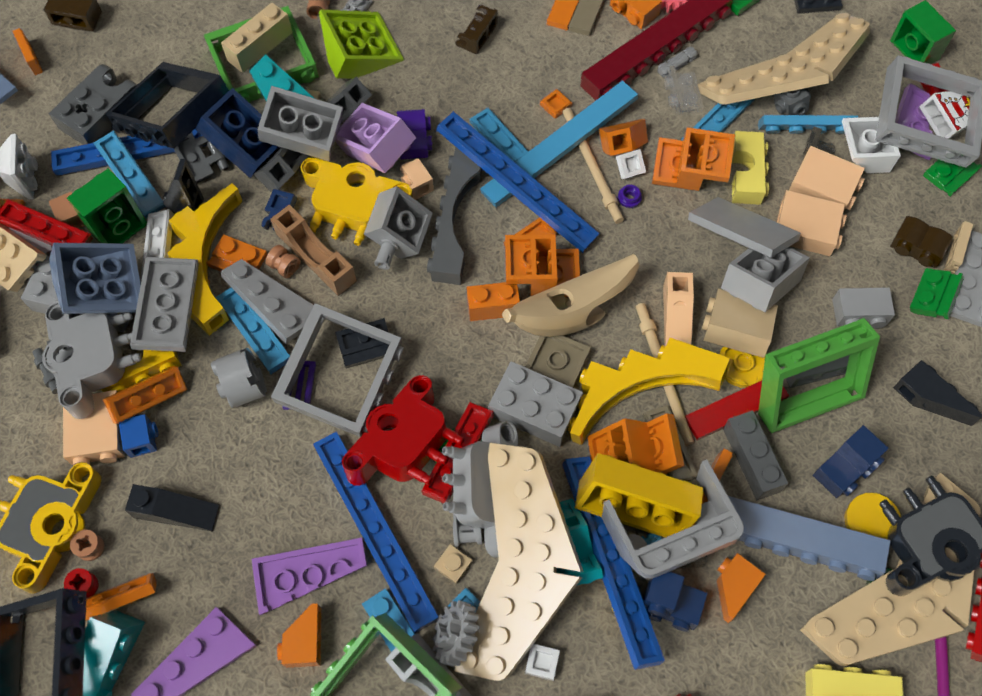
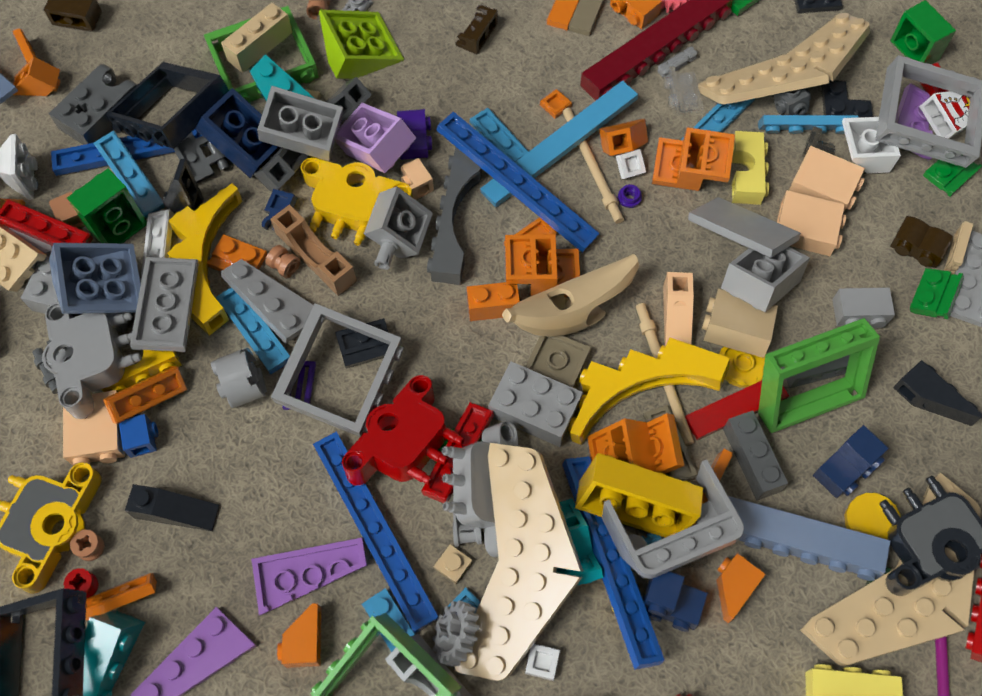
(37, 79): none -> orange slope
(837, 103): none -> black plate

